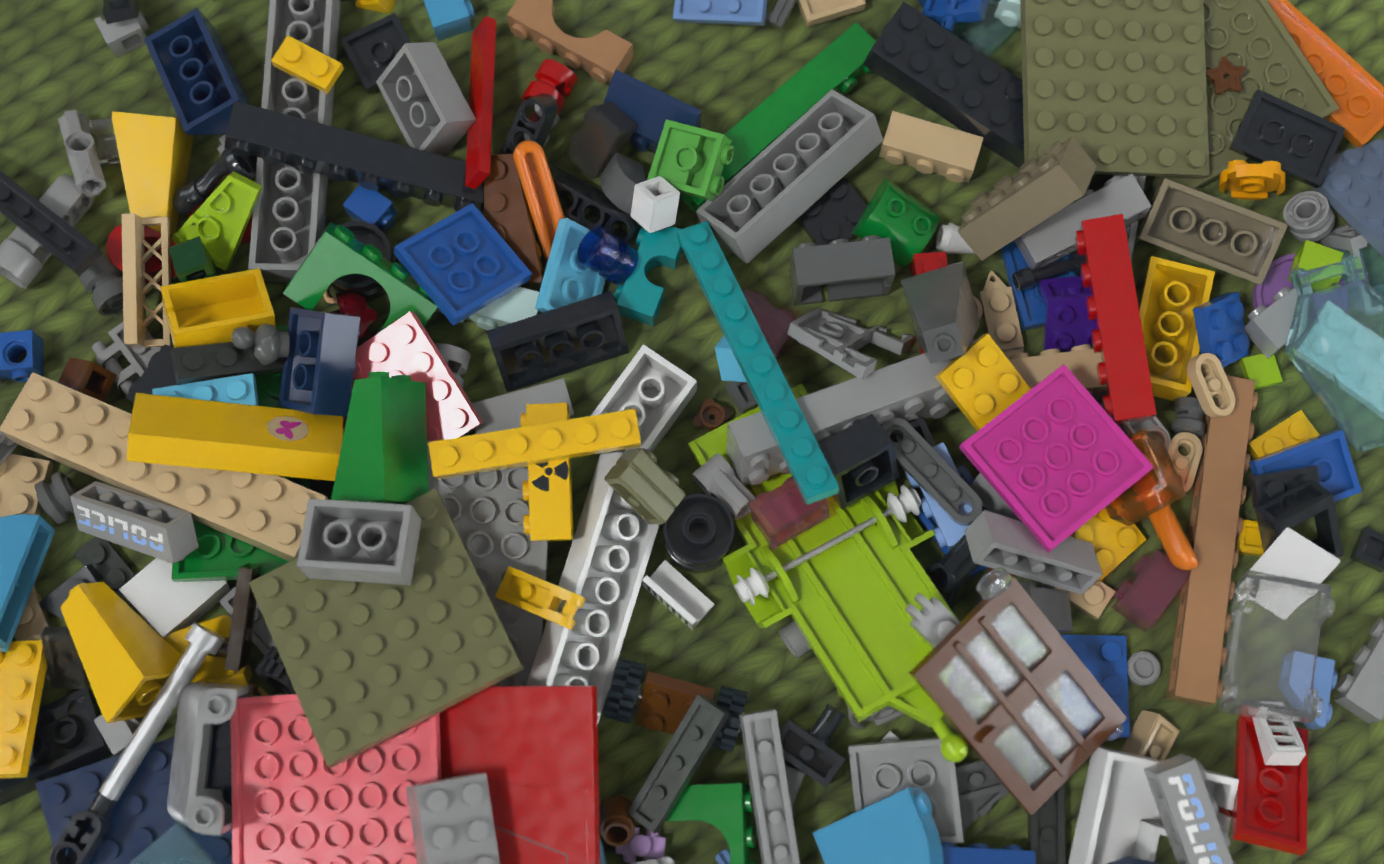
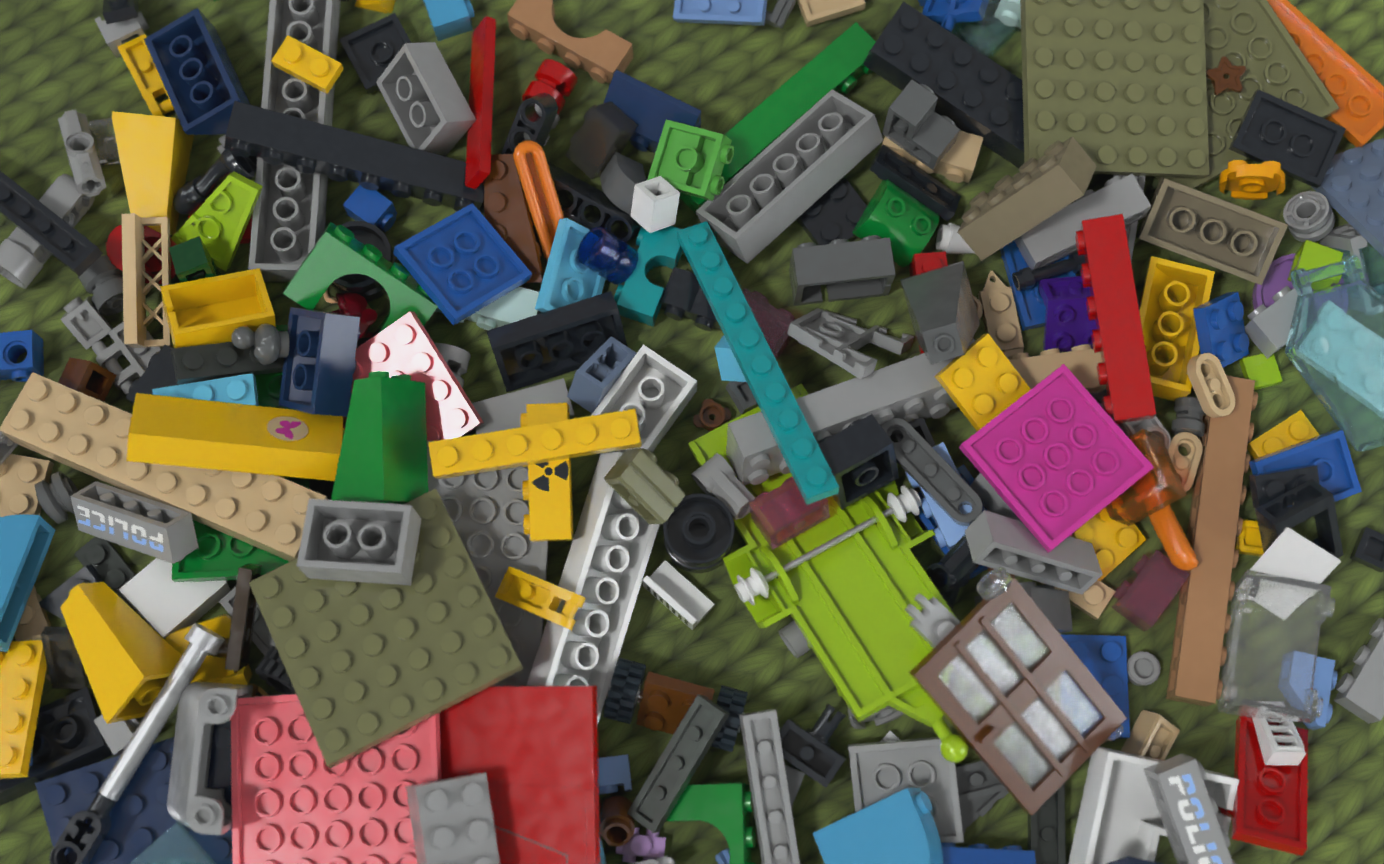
(85, 321): none -> light grey bracket
(145, 74): none -> yellow plate
(599, 374): none -> sand blue brick
(614, 772): none -> medium blue brick
(686, 299): none -> black brick
(915, 182): none -> black plate
(917, 127): none -> dark grey brick

